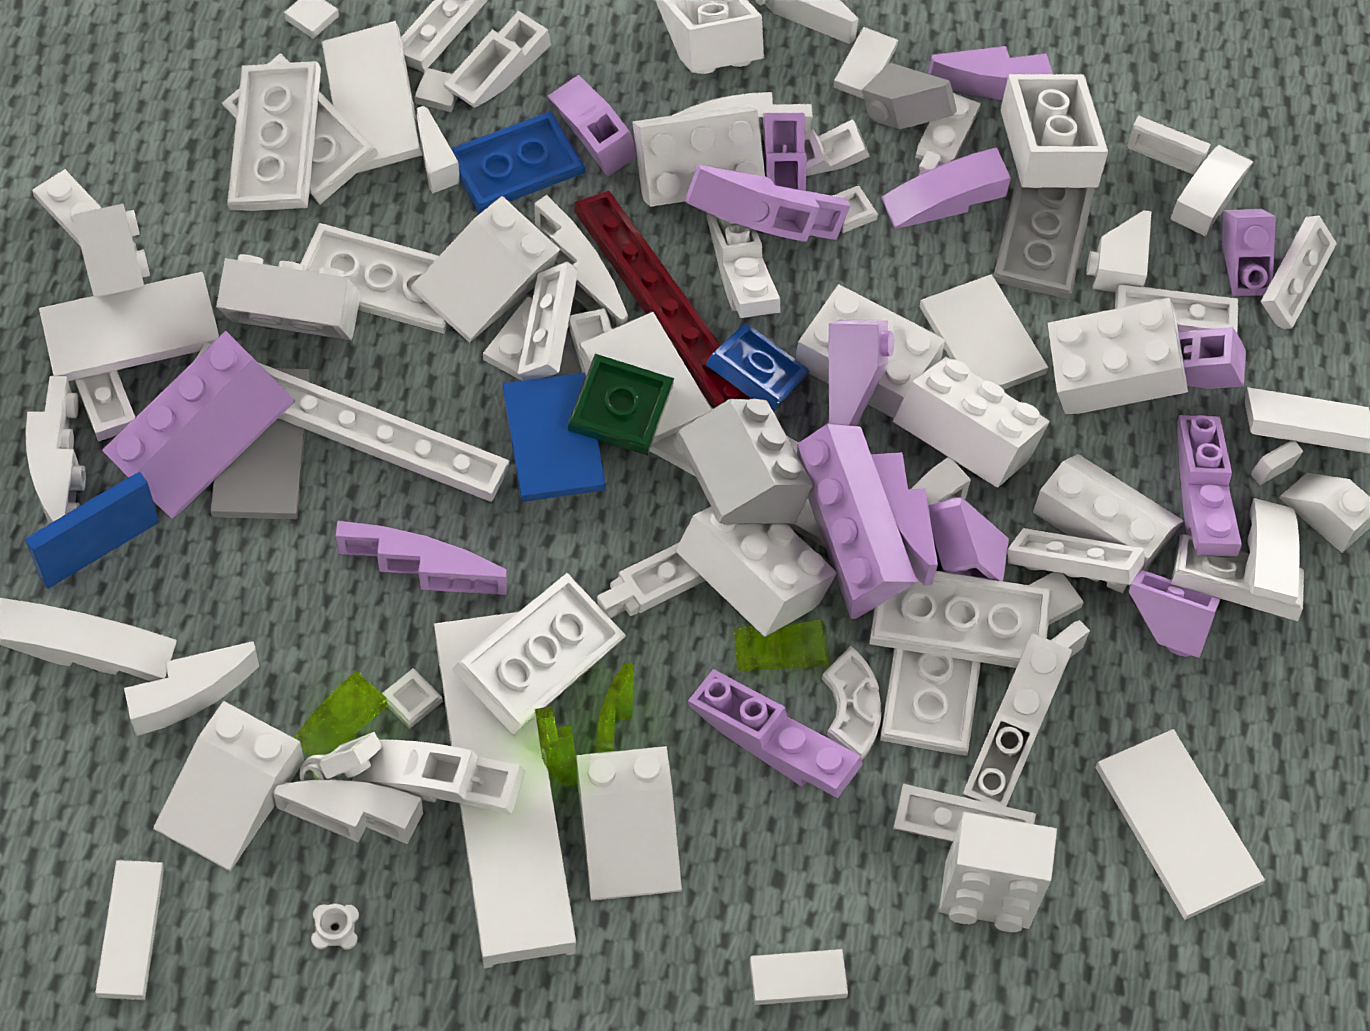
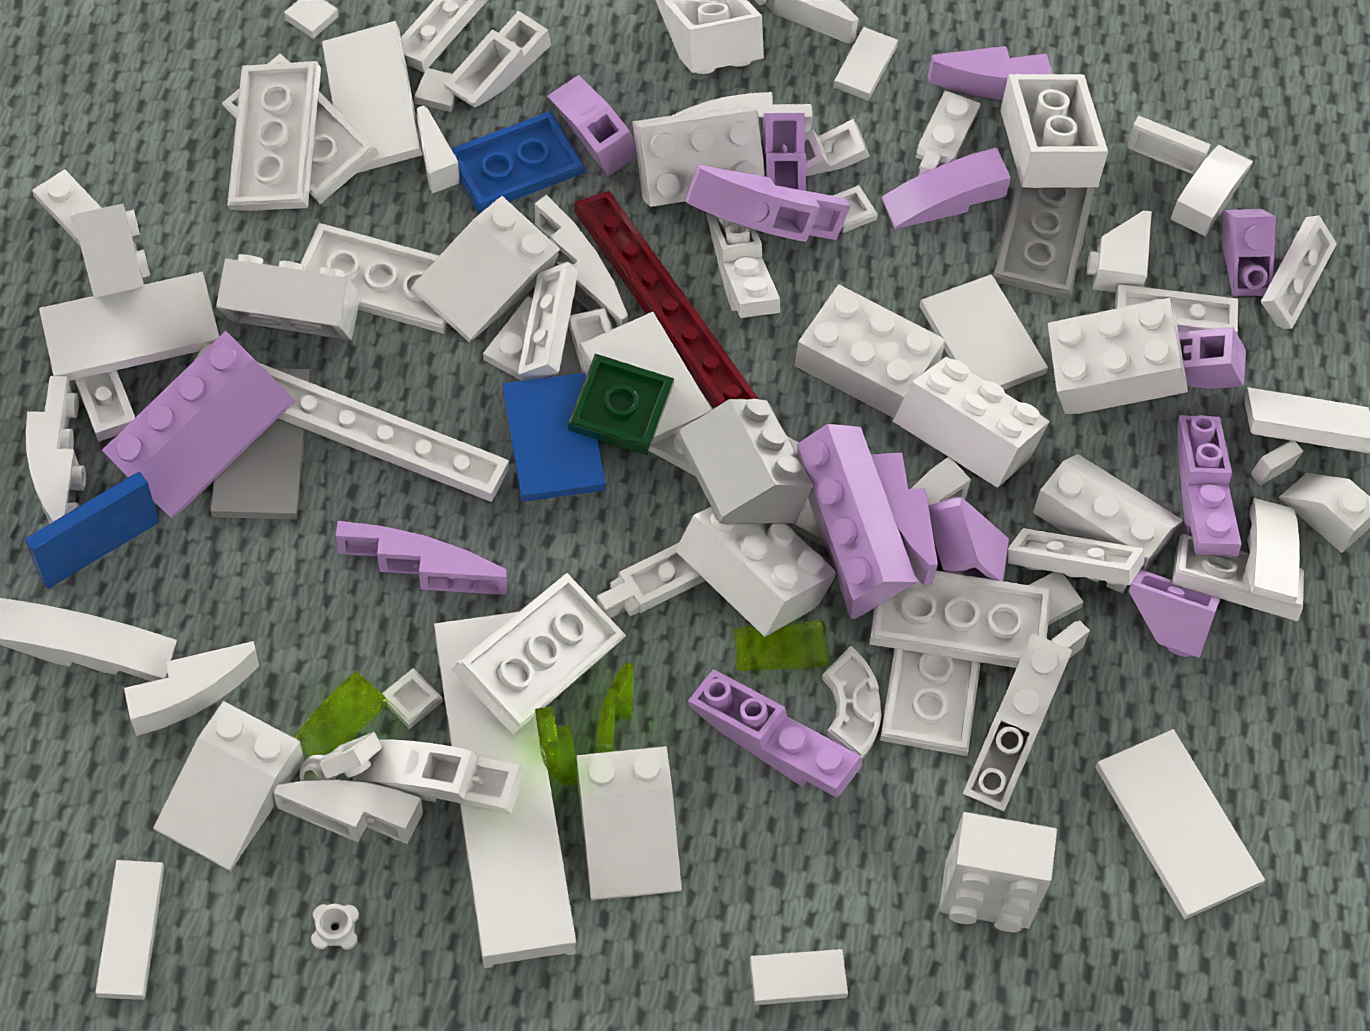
(757, 366): blue tile -> none
(856, 364): lavender slope -> none
(907, 97): light grey slope -> none
(939, 814): white plate -> none

